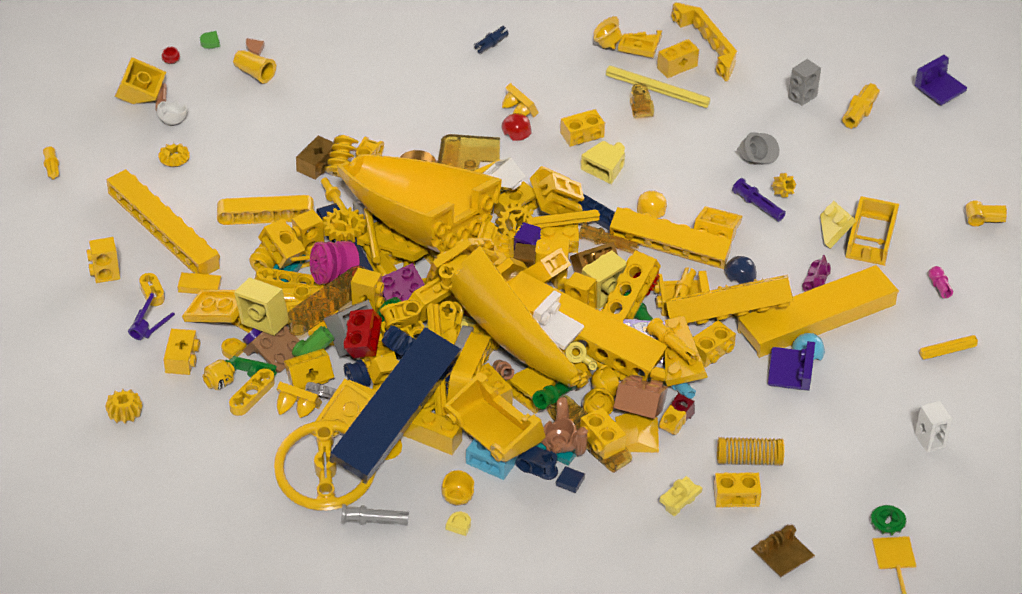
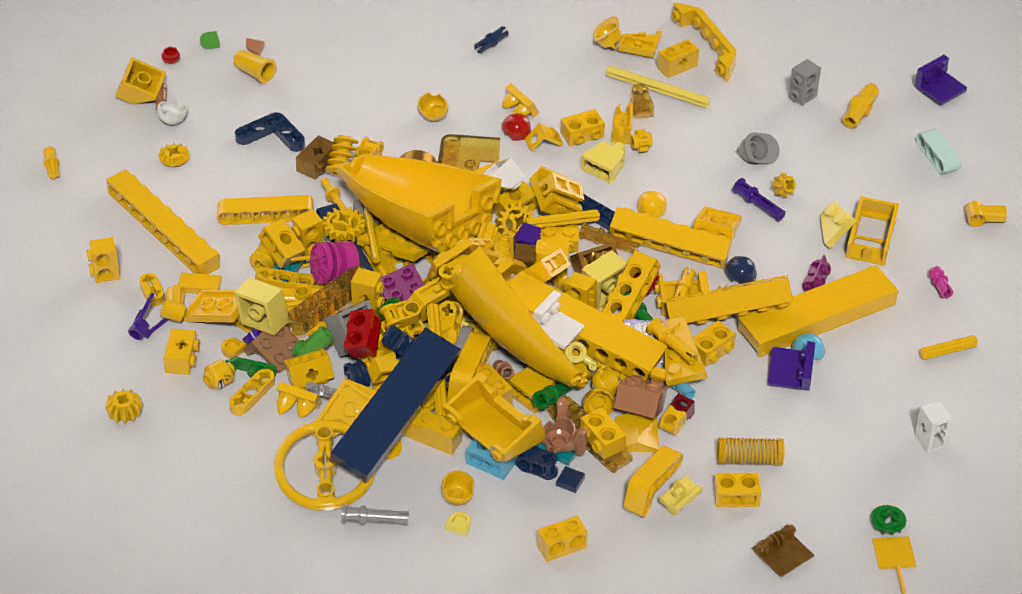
(173, 305): none -> yellow piece
(272, 123): none -> dark blue beam
(433, 106): none -> yellow hair
(543, 132): none -> yellow bracket
(562, 538): none -> yellow brick
(622, 125): none -> yellow hinge
(641, 140): none -> yellow gear
(650, 479): none -> yellow beam
(938, 151): none -> light aqua beam

